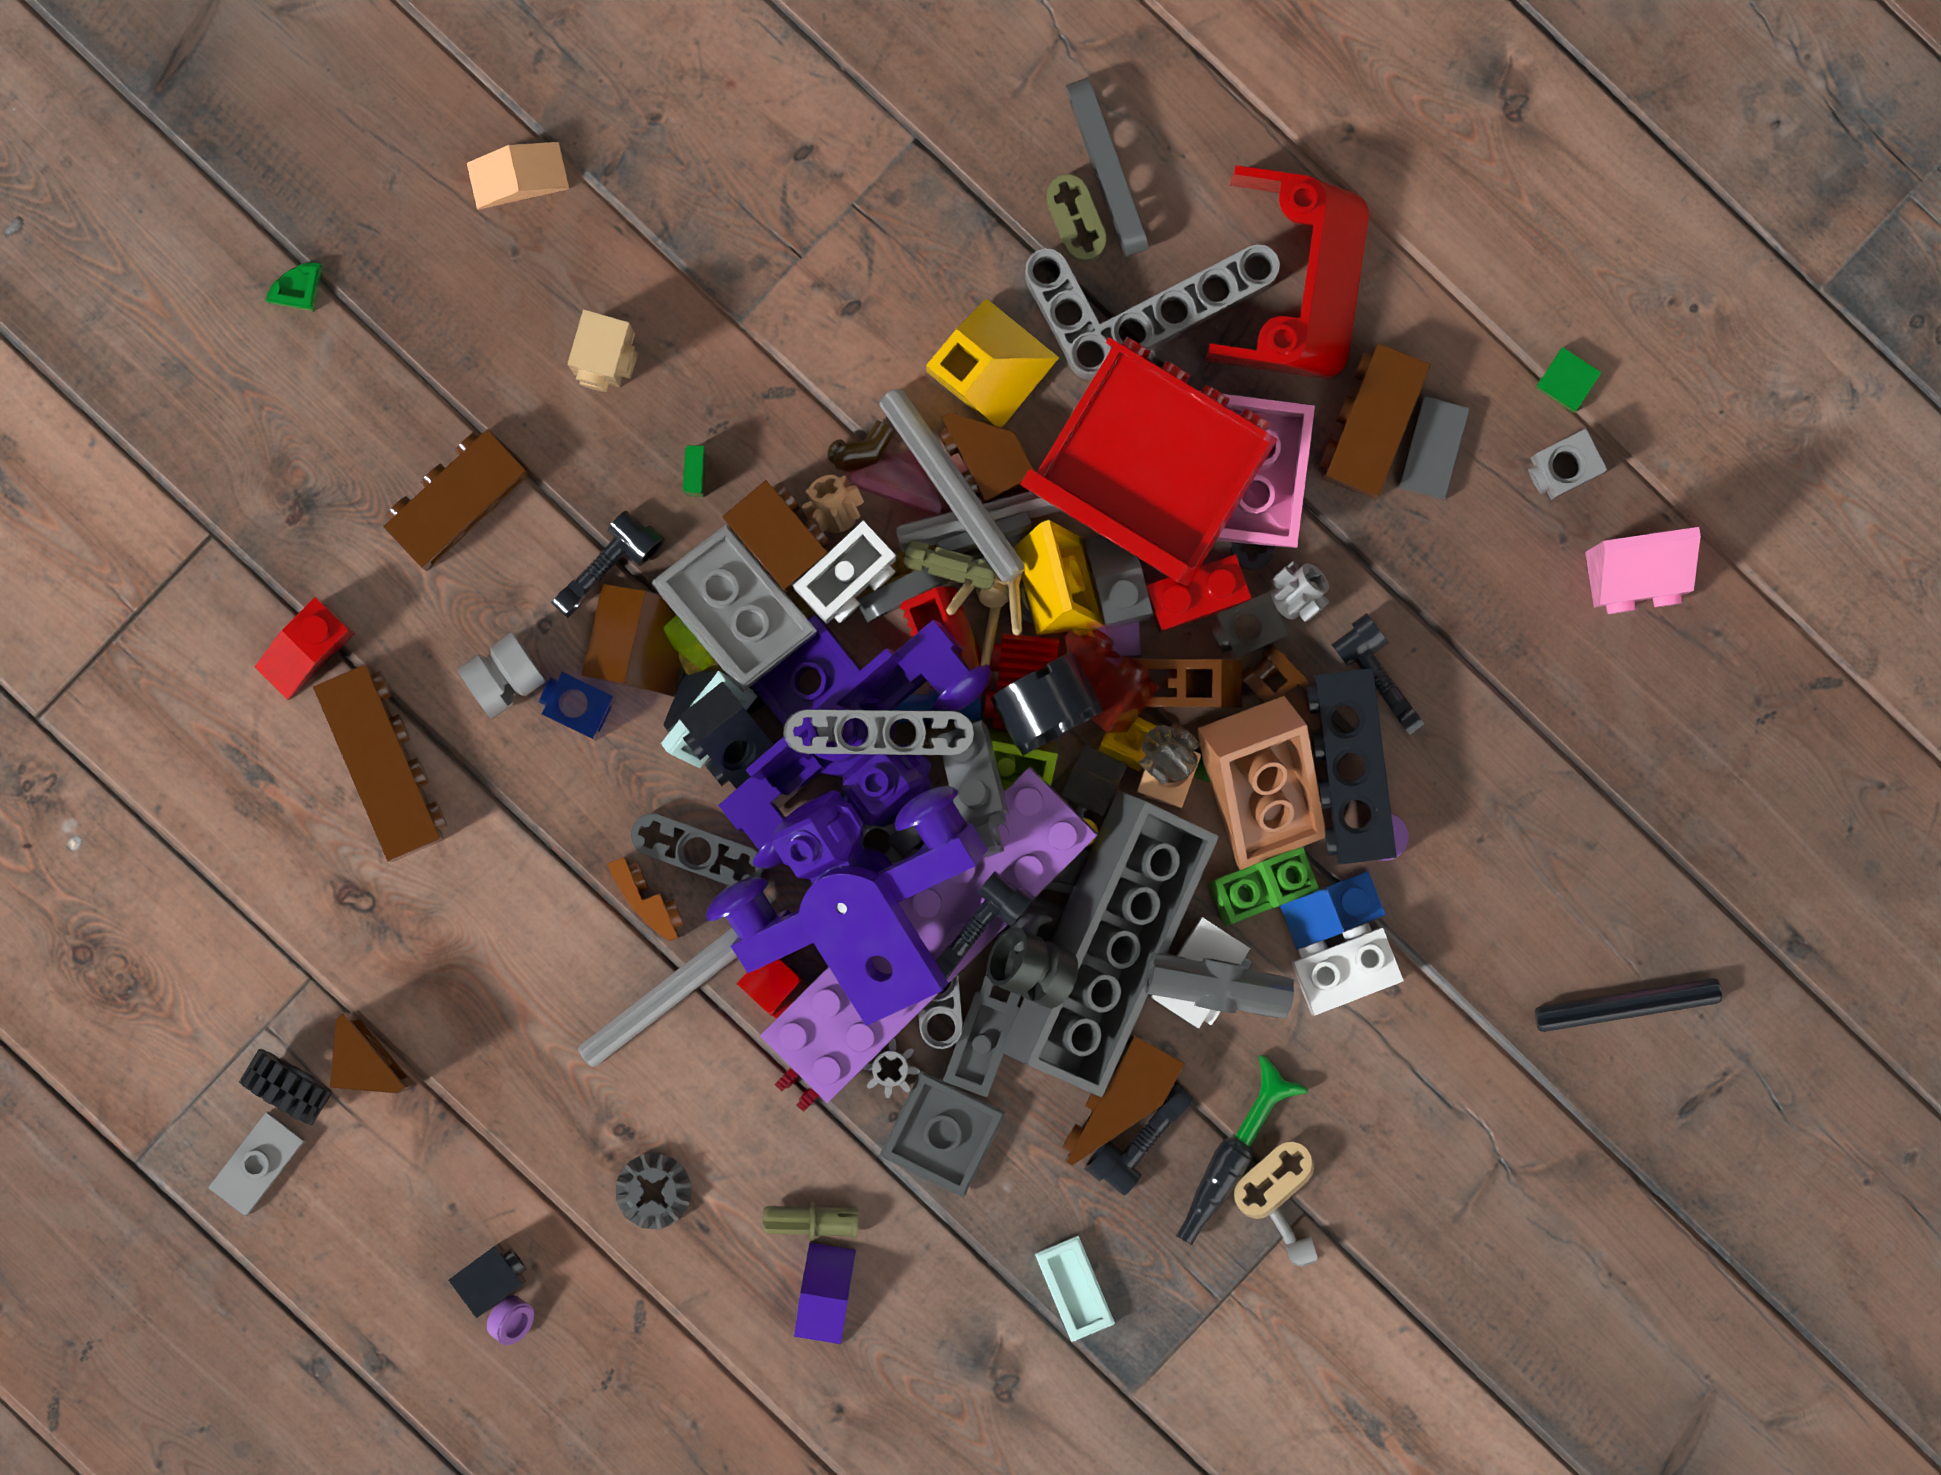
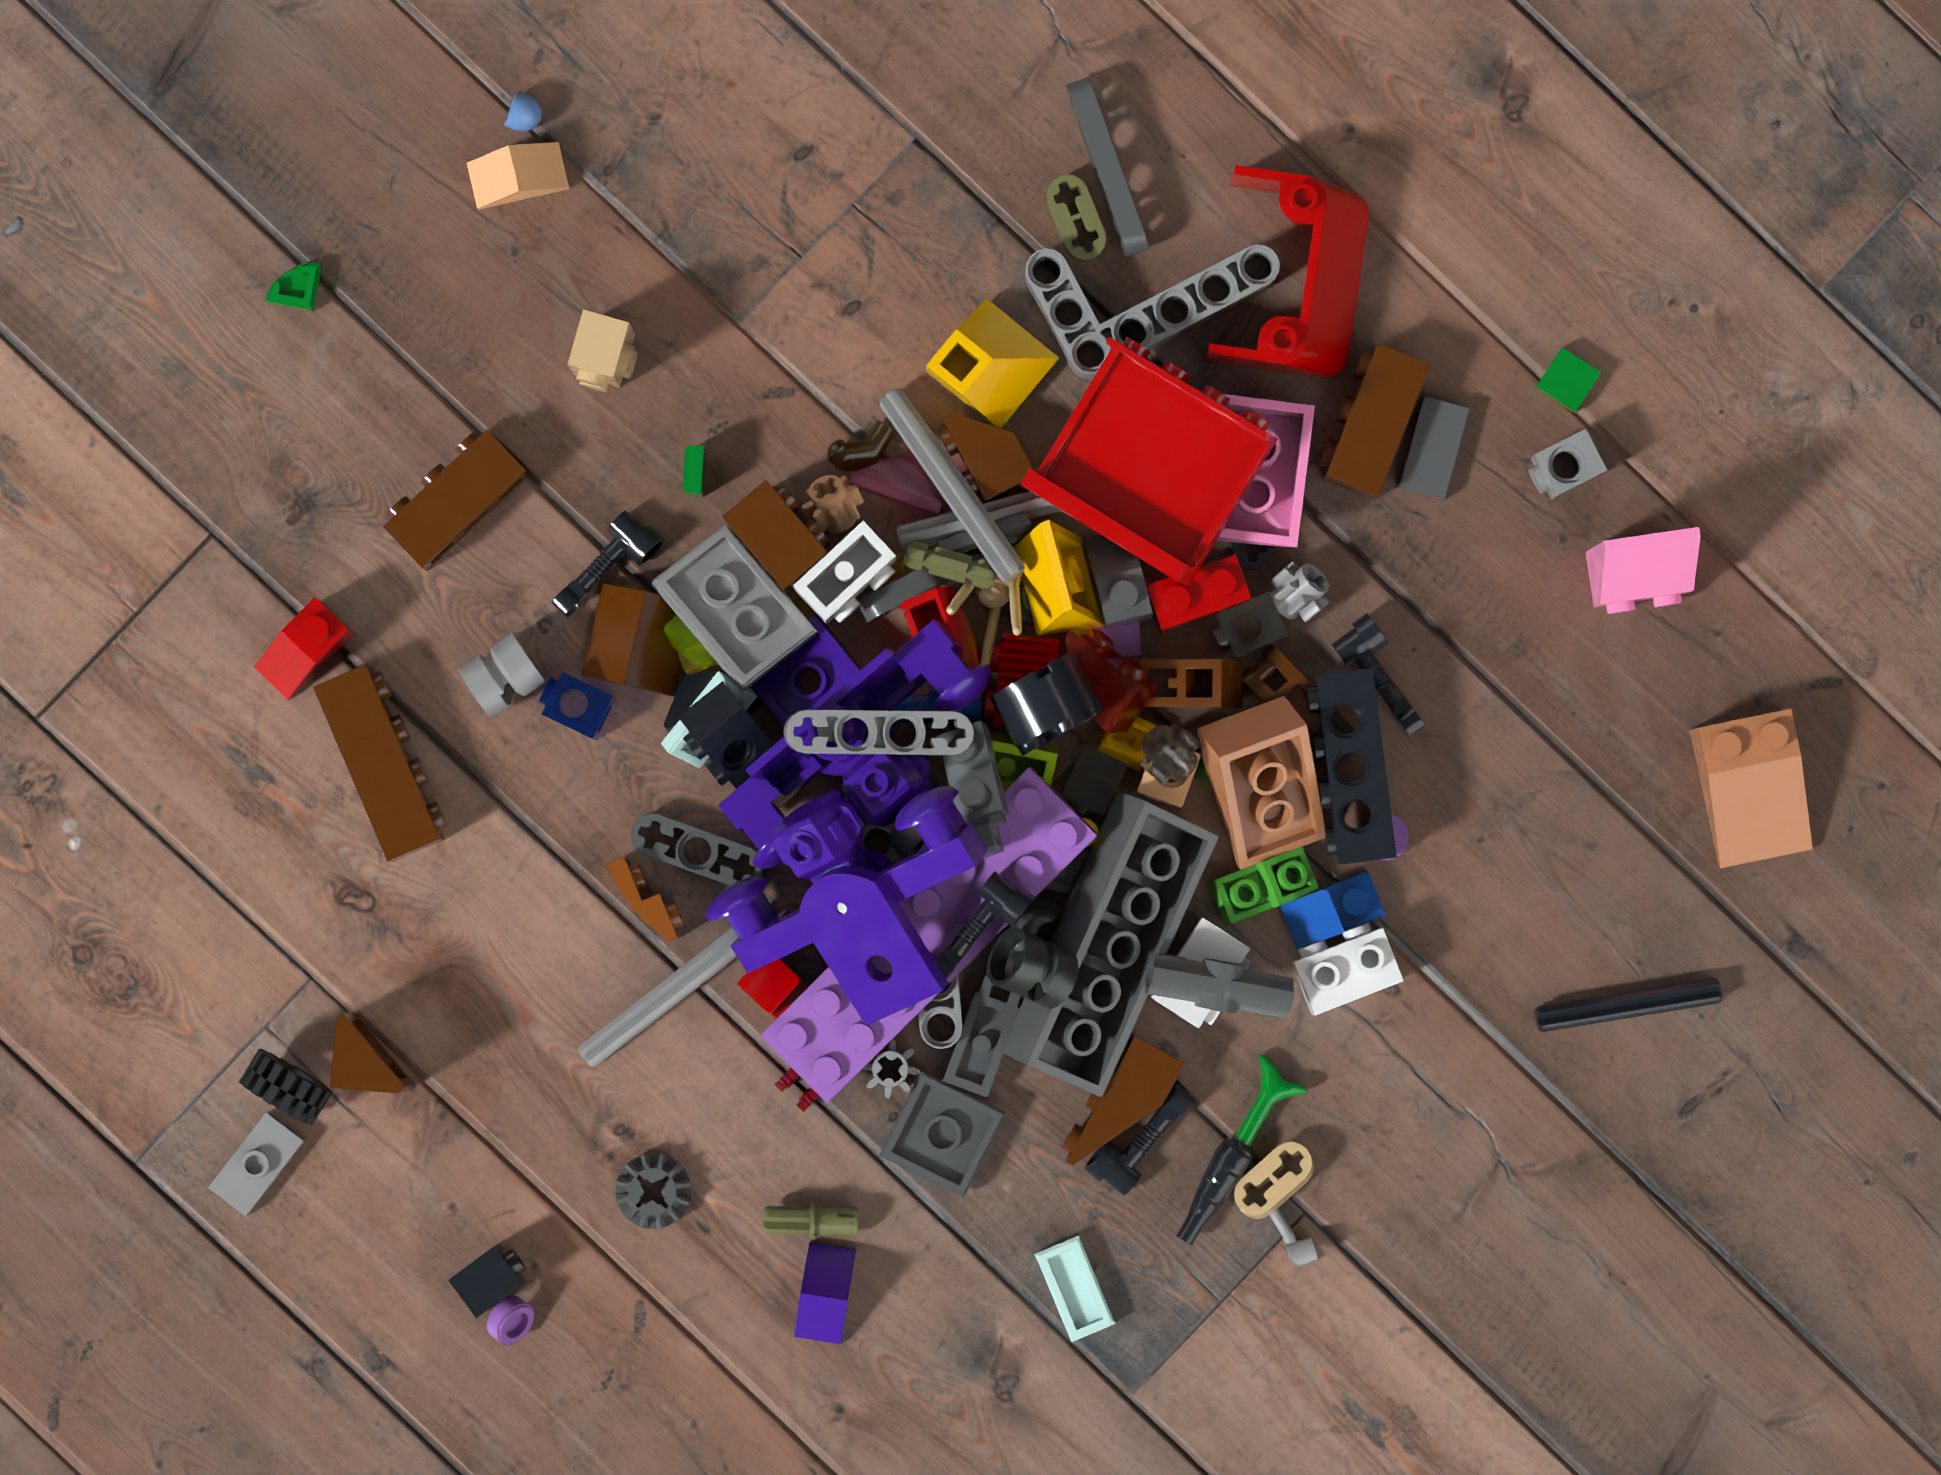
(523, 113): none -> medium blue hinge
(1753, 787): none -> nougat slope

